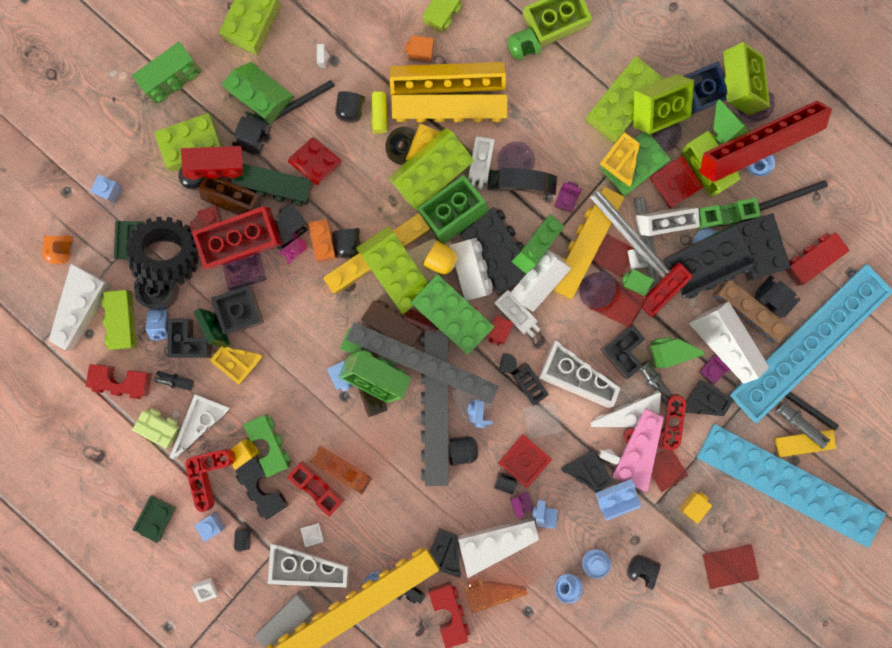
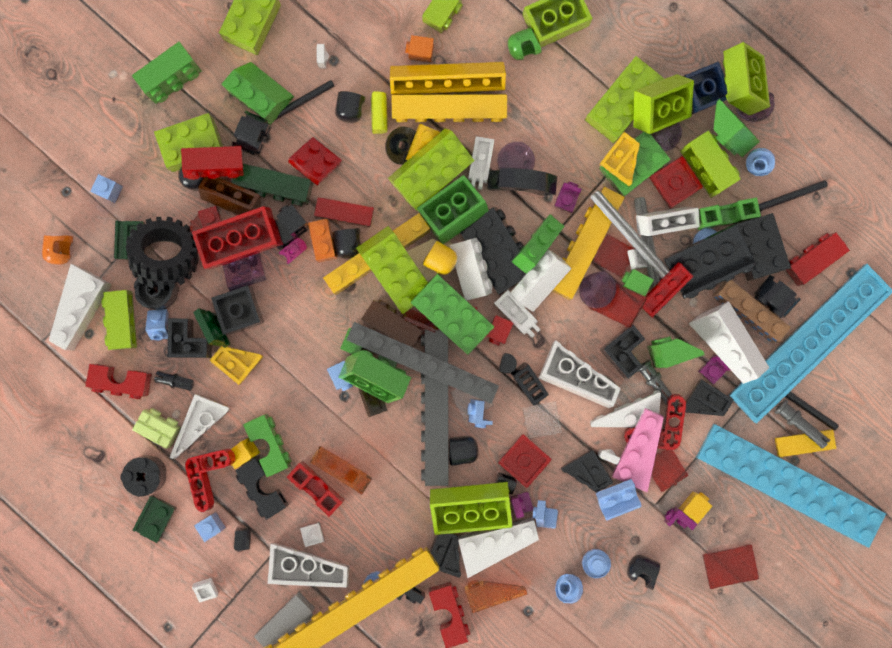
(133, 475): none -> black brick
(344, 212): none -> red tile
(470, 508): none -> lime brick
(683, 519): none -> magenta bracket
(764, 141): red brick -> none

